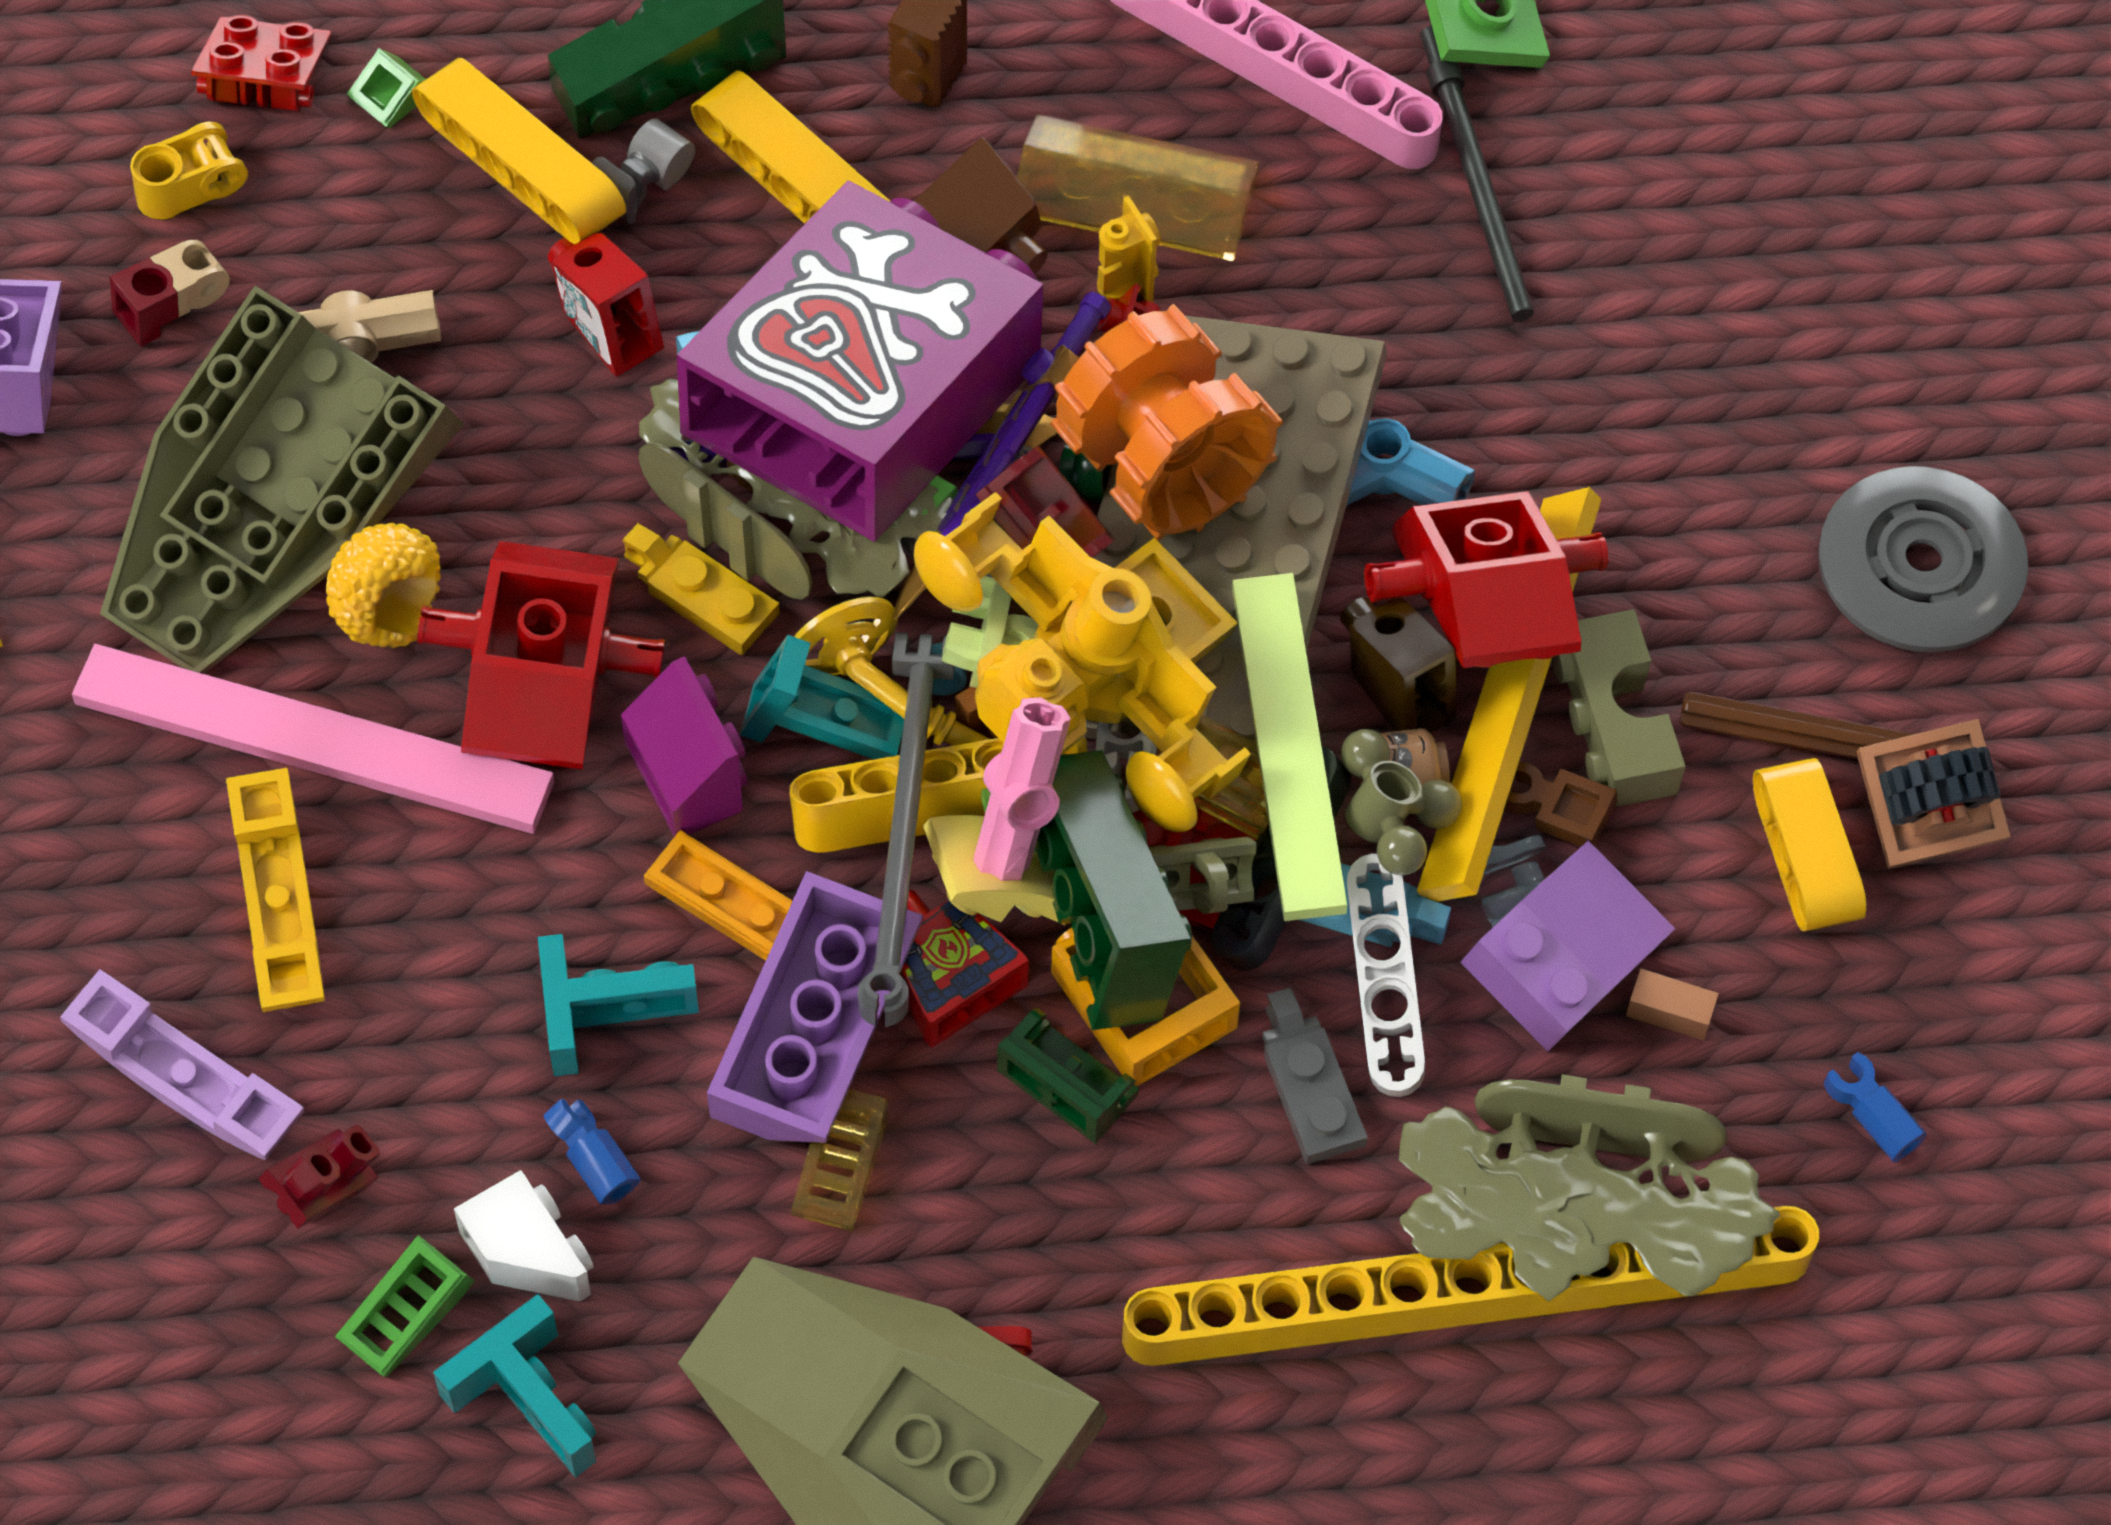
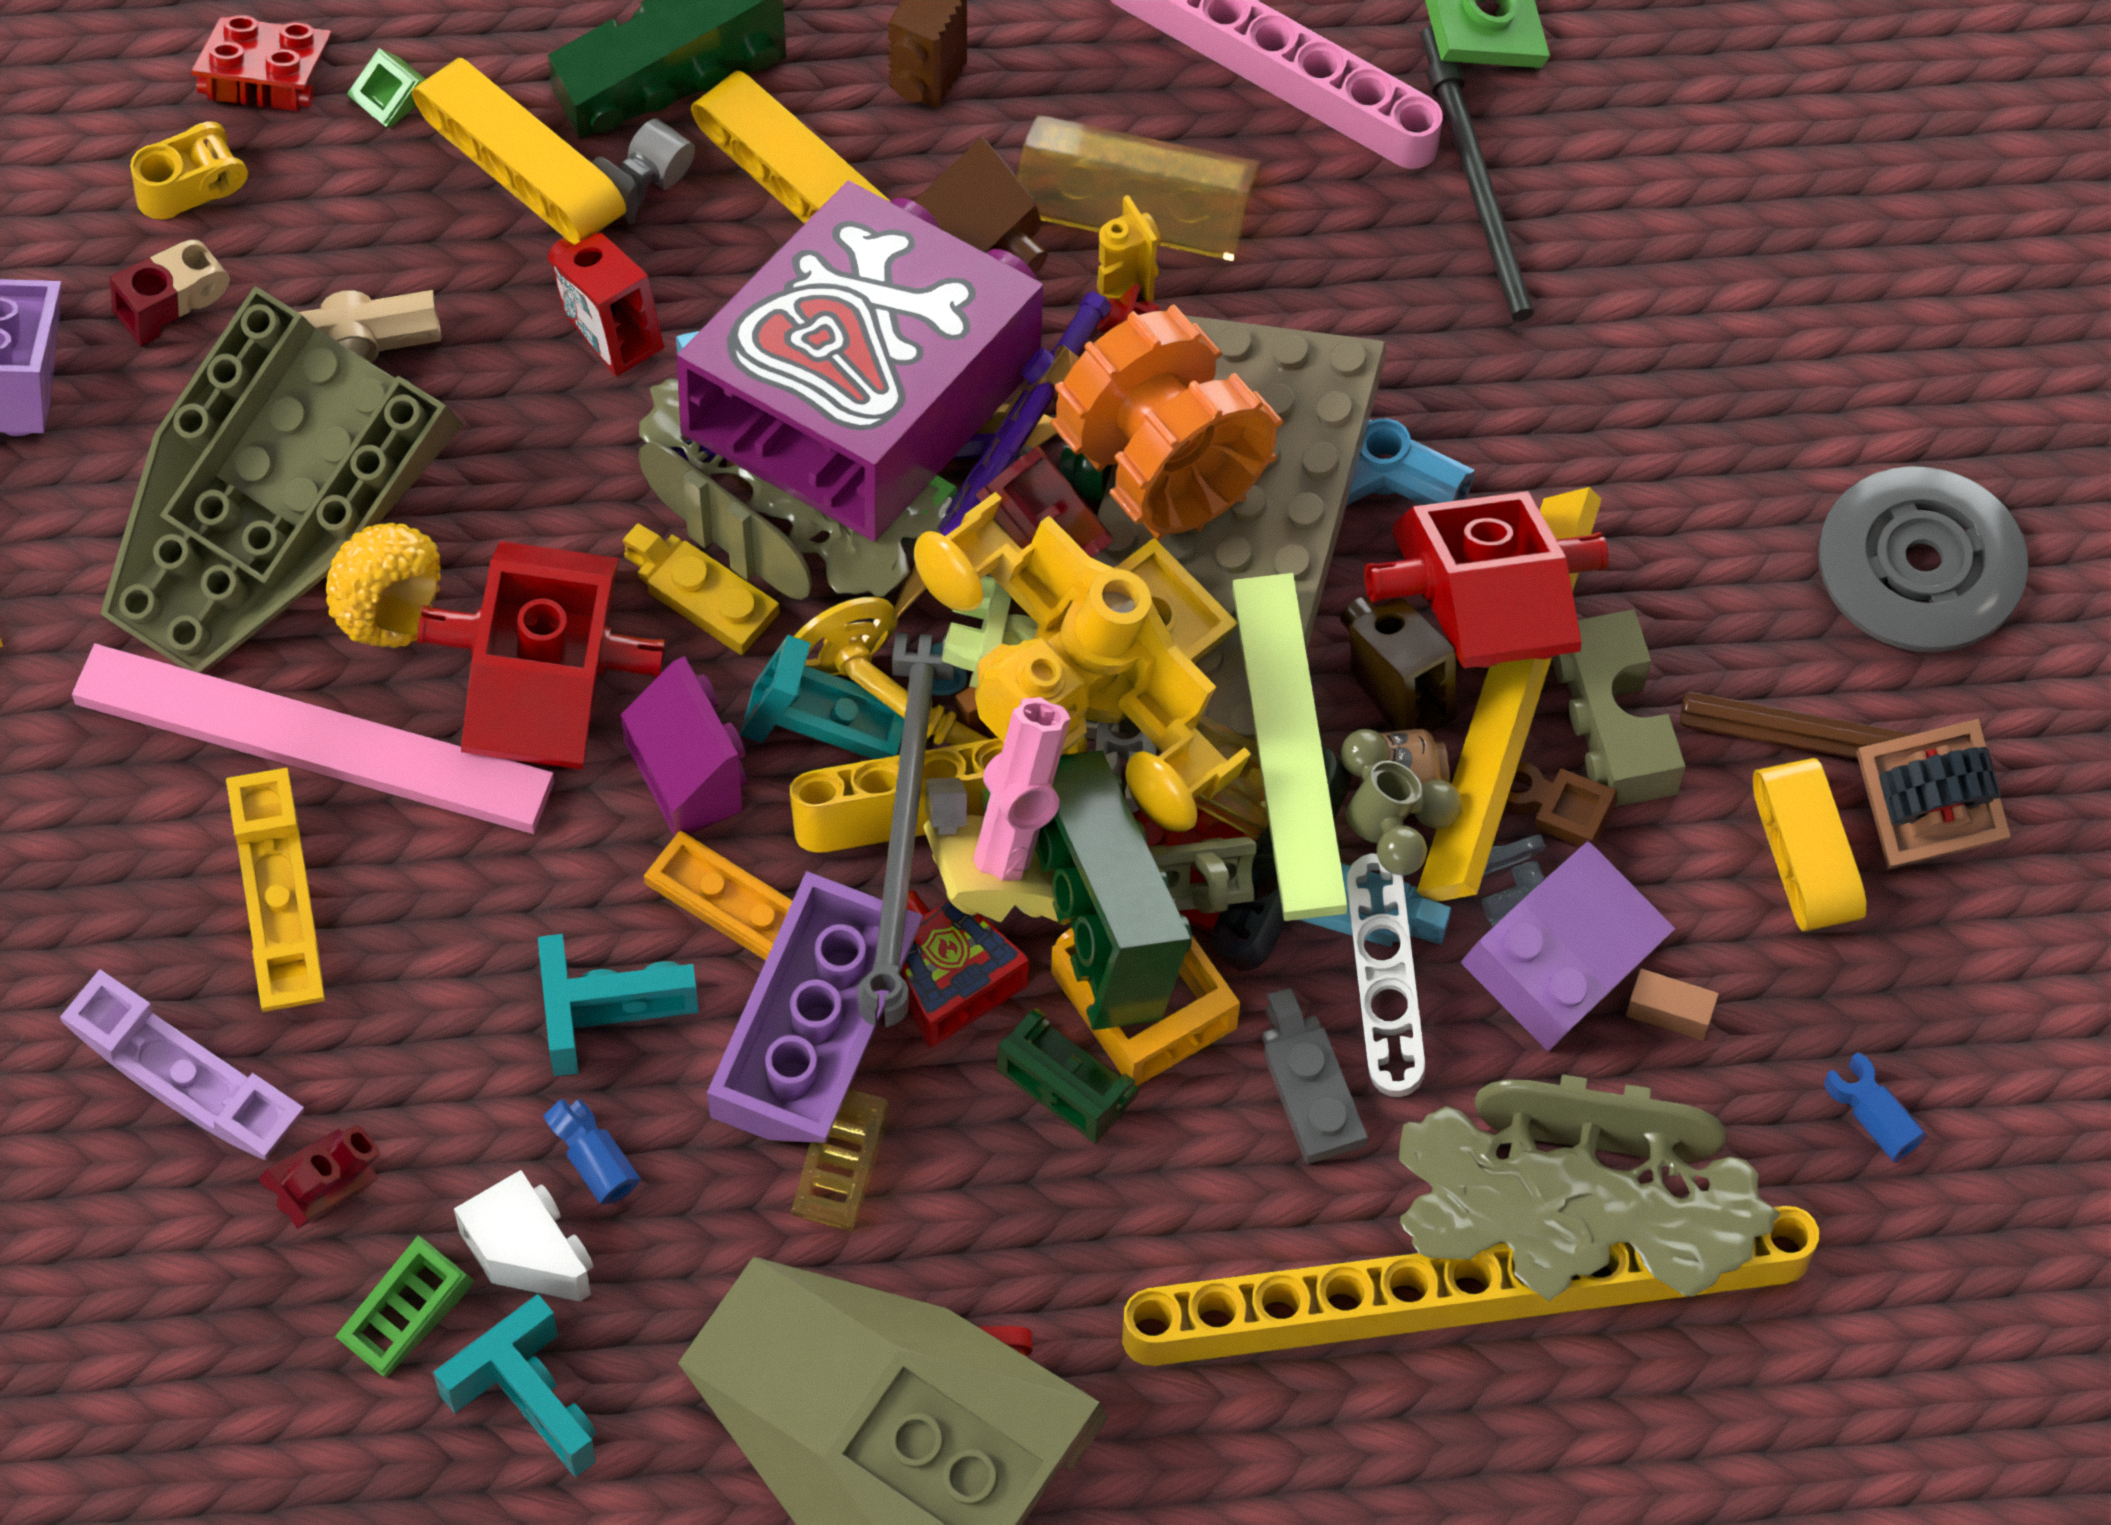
(946, 804): none -> flat silver piece

